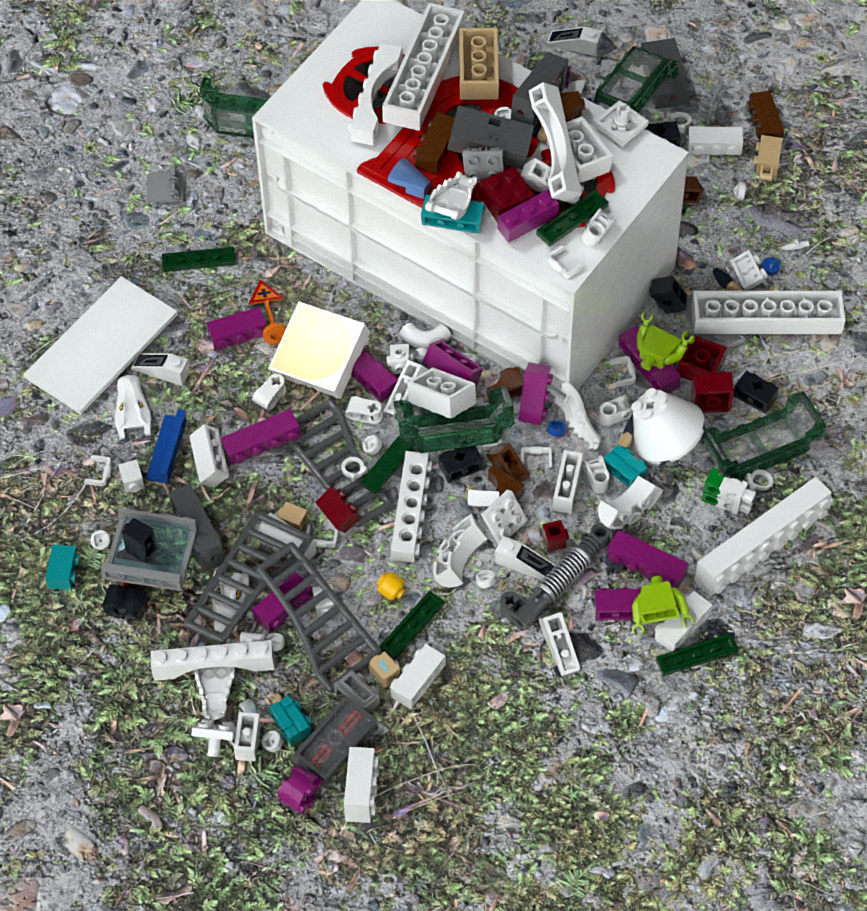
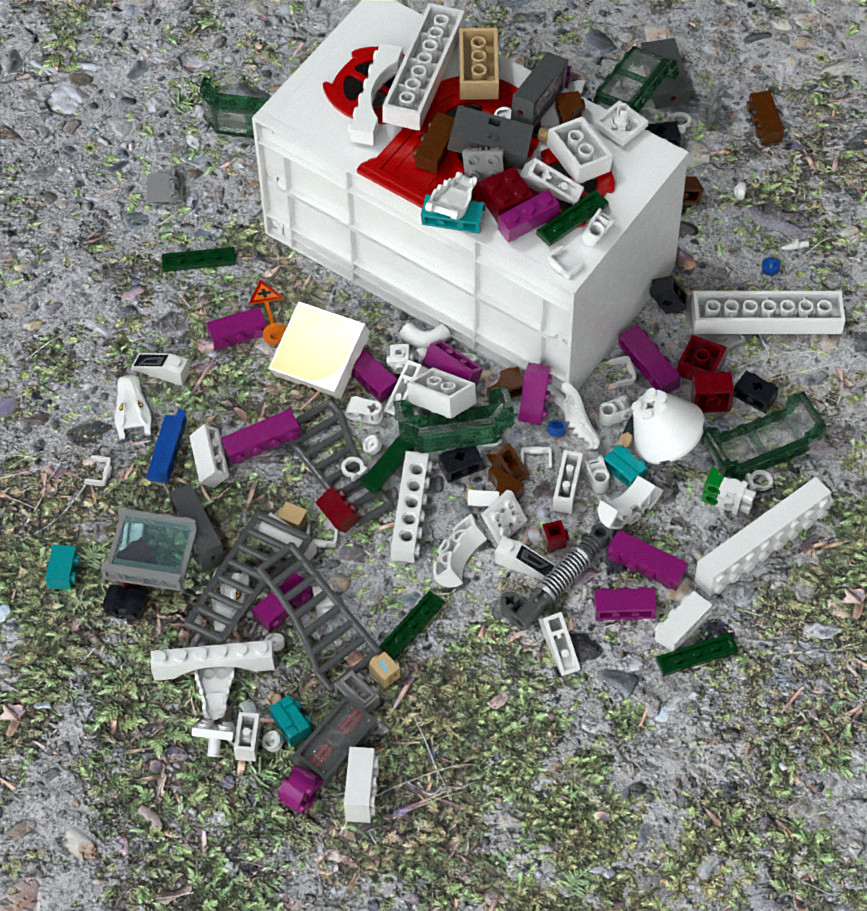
(100, 345): white tile -> none
(100, 540): white tile -> none
(131, 476): white brick -> none
(139, 540): black brick -> none
(251, 637): white piece -> none
(270, 392): white piece -> none
(391, 585): yellow head -> none
(411, 178): medium blue slope -> none
(417, 676): white brick -> none
(485, 578): white tile -> none
(563, 175): white arch -> none
(579, 40): white slope -> none
(659, 346): lime torso -> none
(659, 603): lime torso -> none
(715, 140): white brick -> none
(726, 280): black piece -> none
(749, 271): white bracket -> none
(768, 157): tan brick -> none

